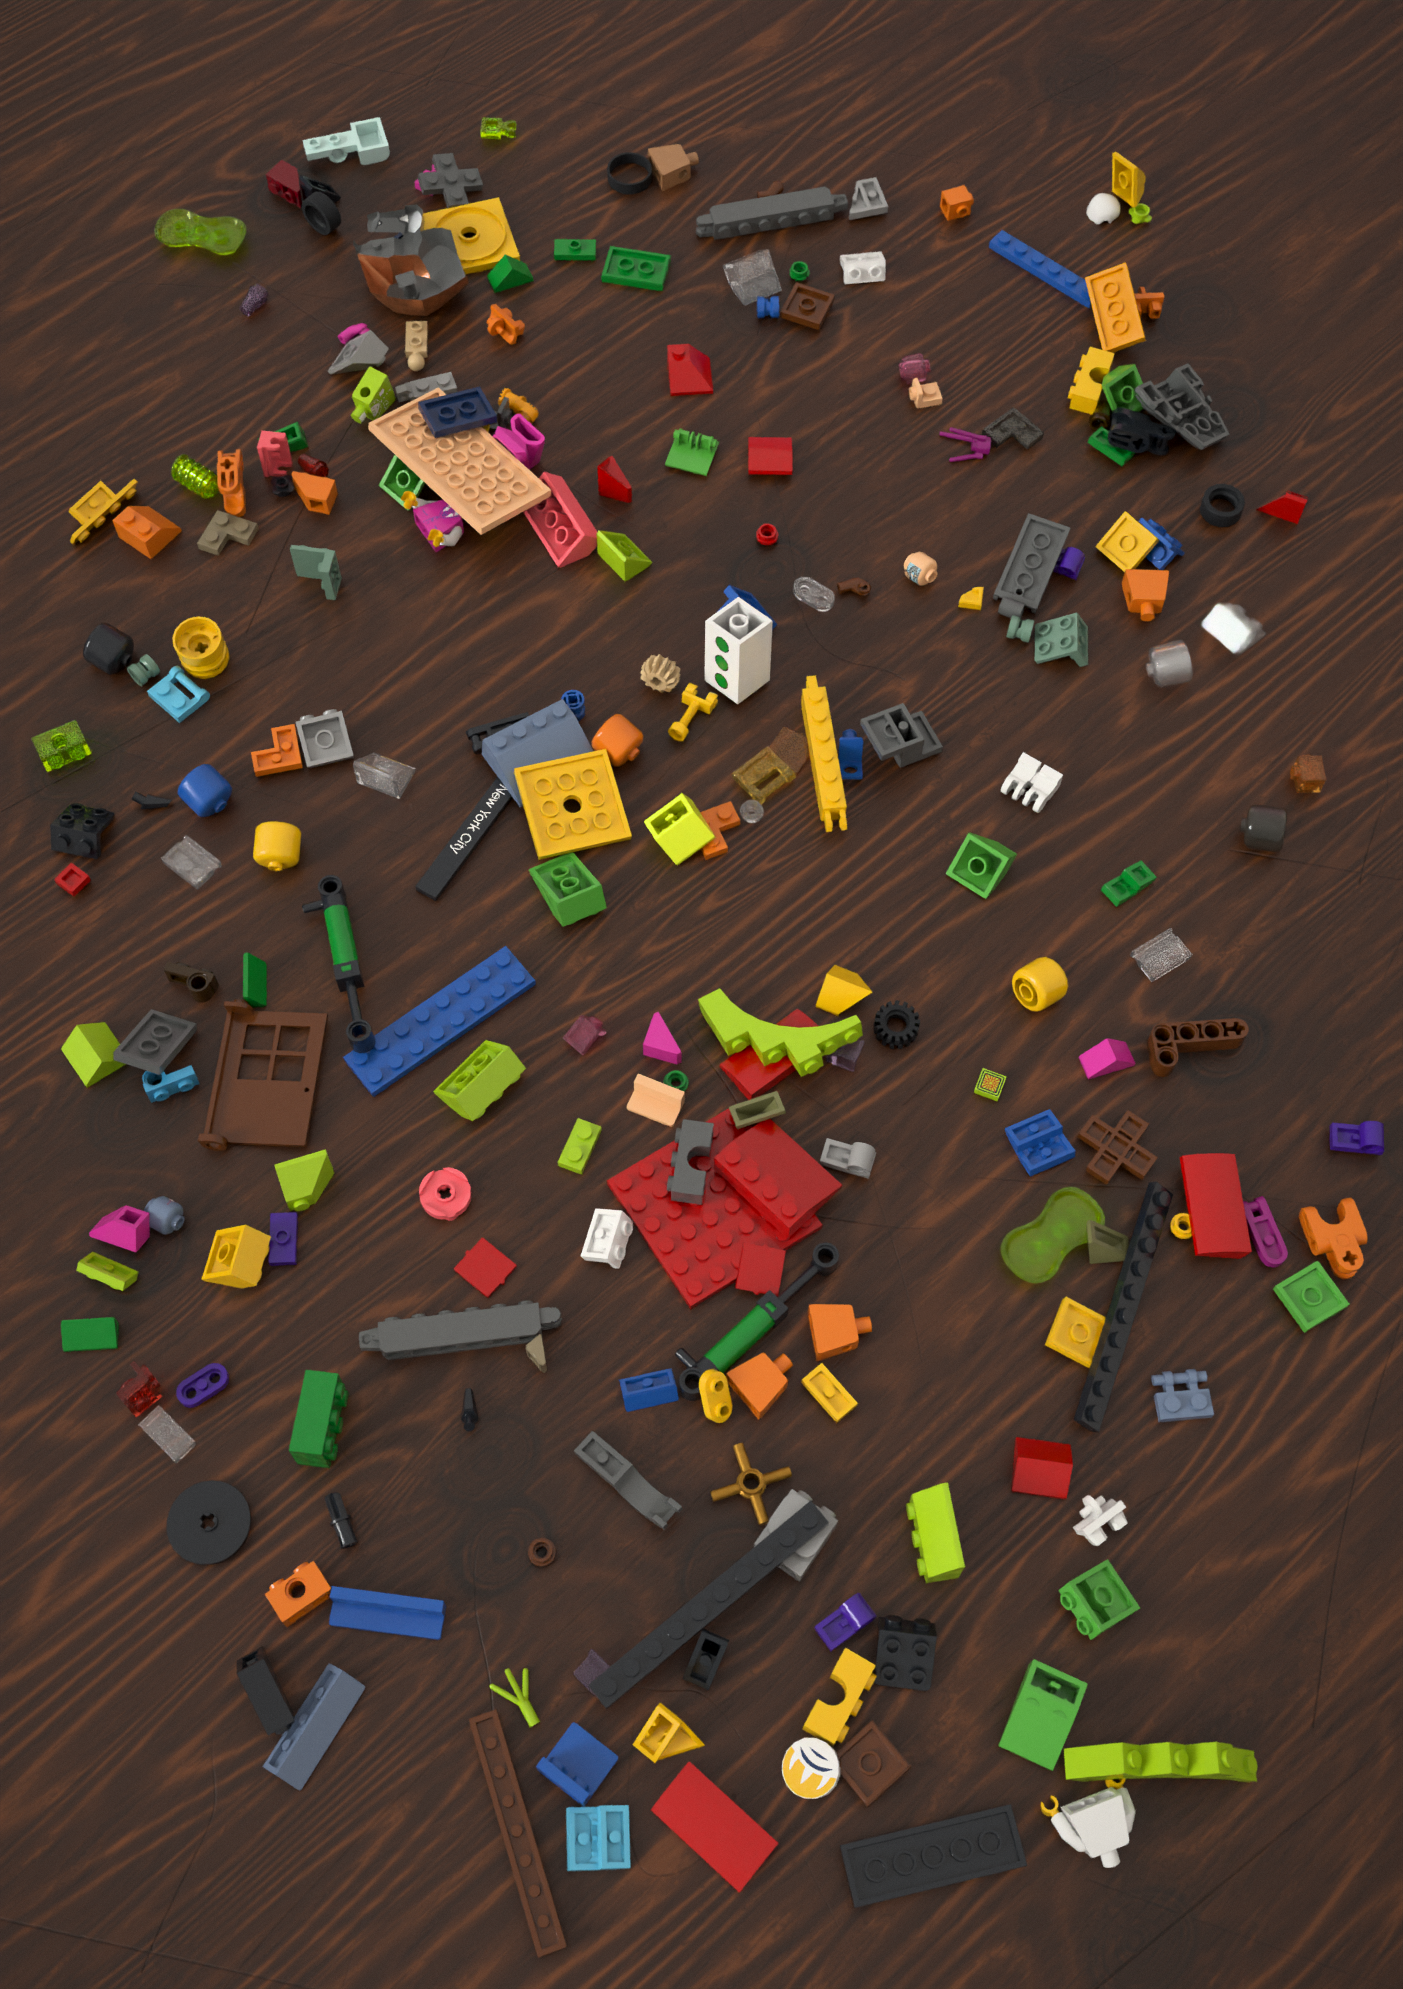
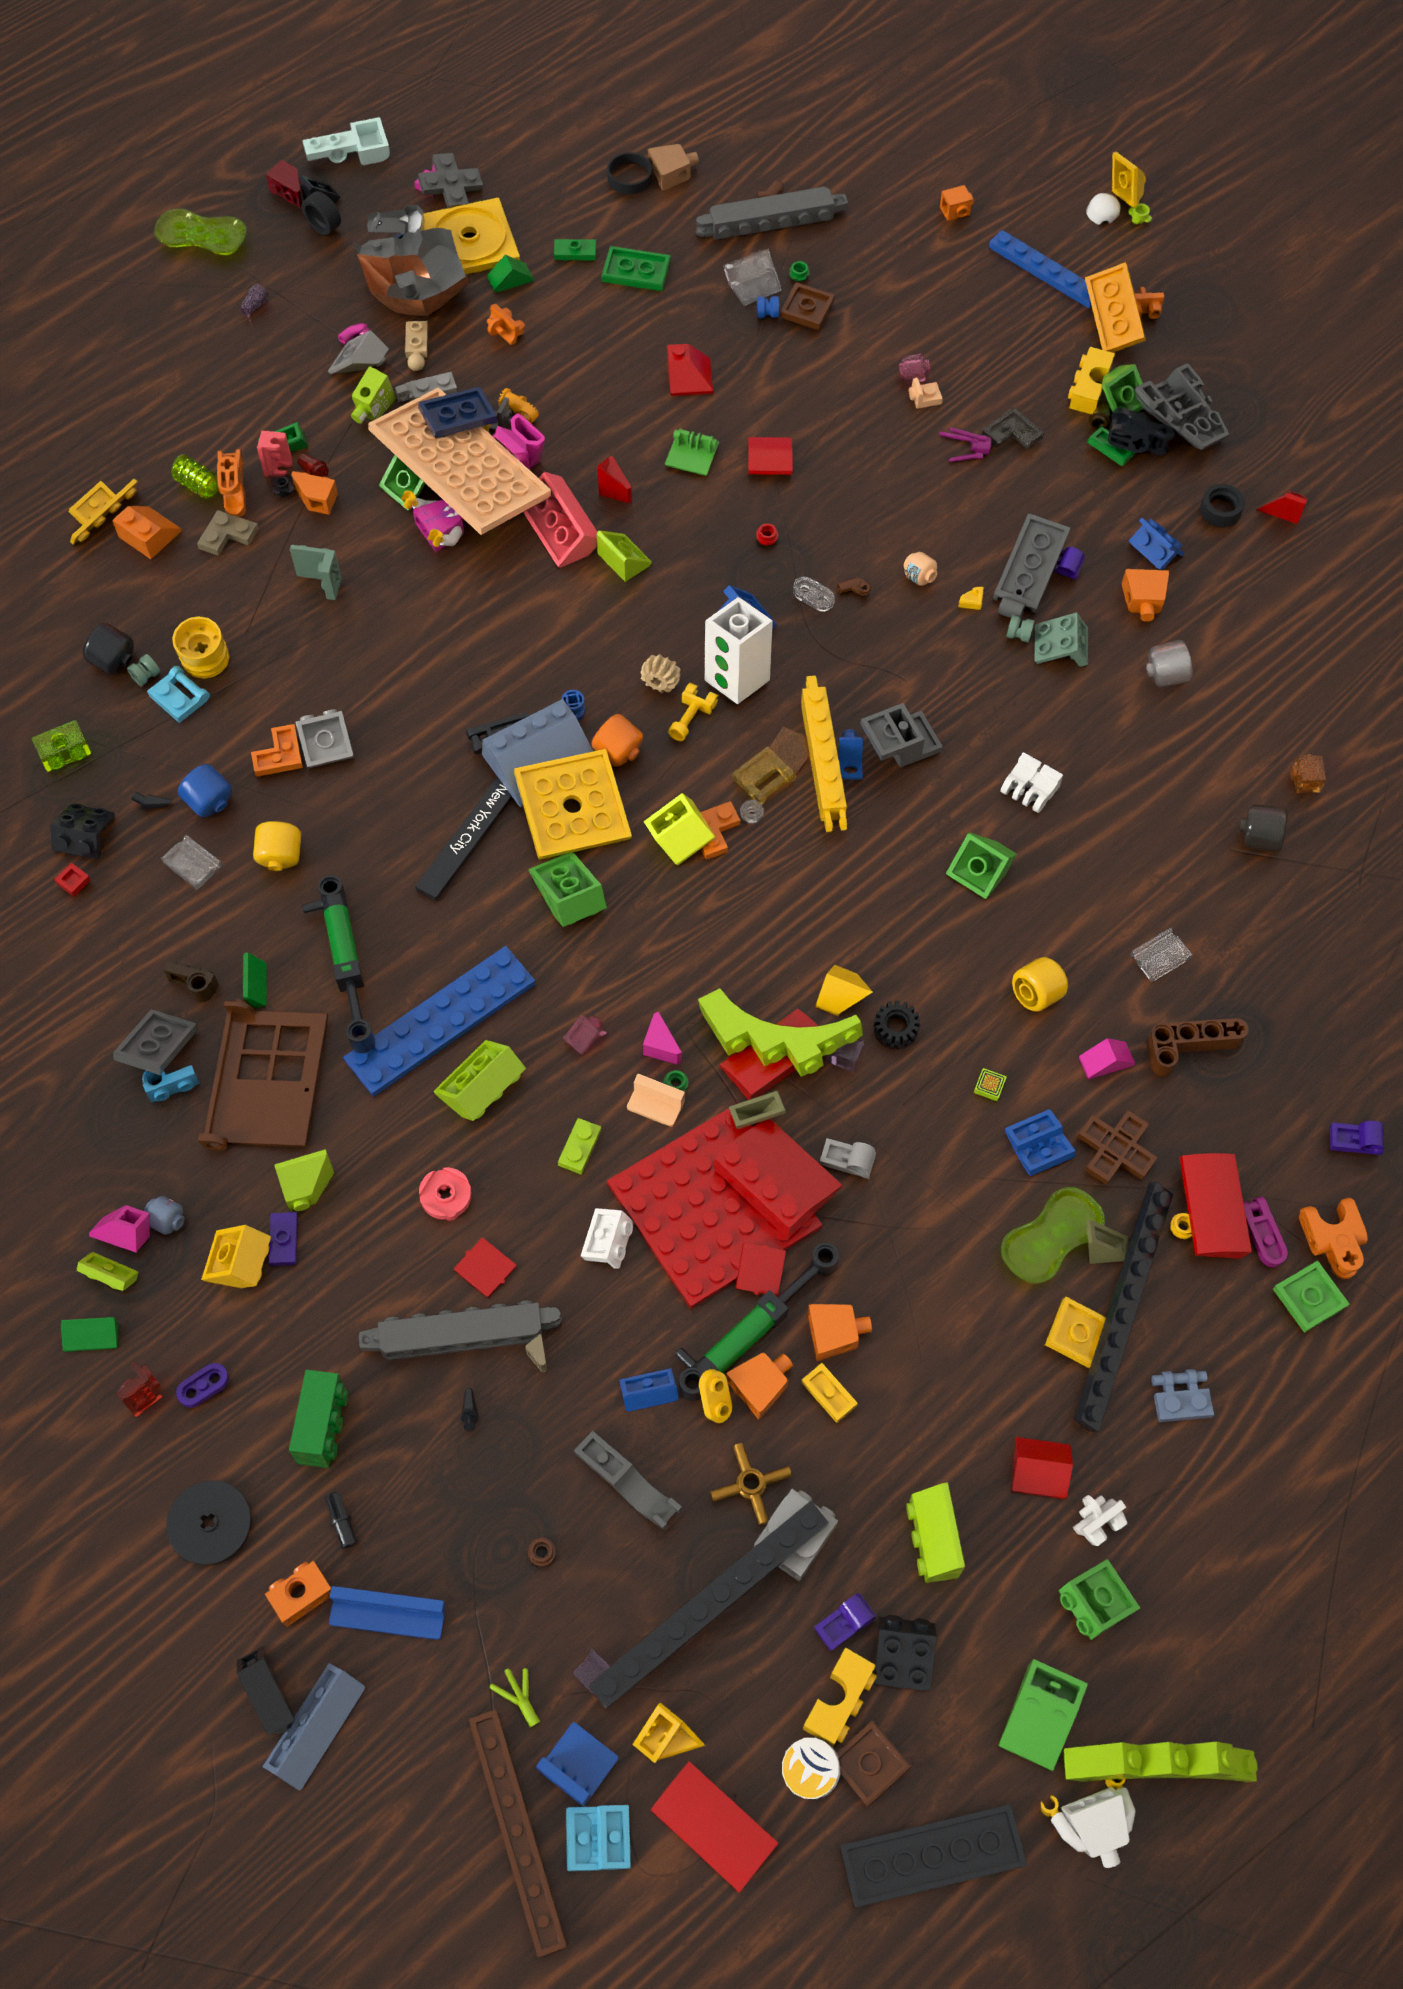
(91, 1052): lime slope -> none
(167, 1434): clear plate -> none
(383, 774): clear slope -> none
(494, 128): clear neon green plate -> none
(693, 1140): dark grey arch -> none
(705, 1659): black slope -> none
(863, 267): white bracket -> none
(867, 199): light grey wing -> none
(1127, 542): yellow plate -> none
(1129, 883): green slope -> none
(1233, 627): clear slope -> none

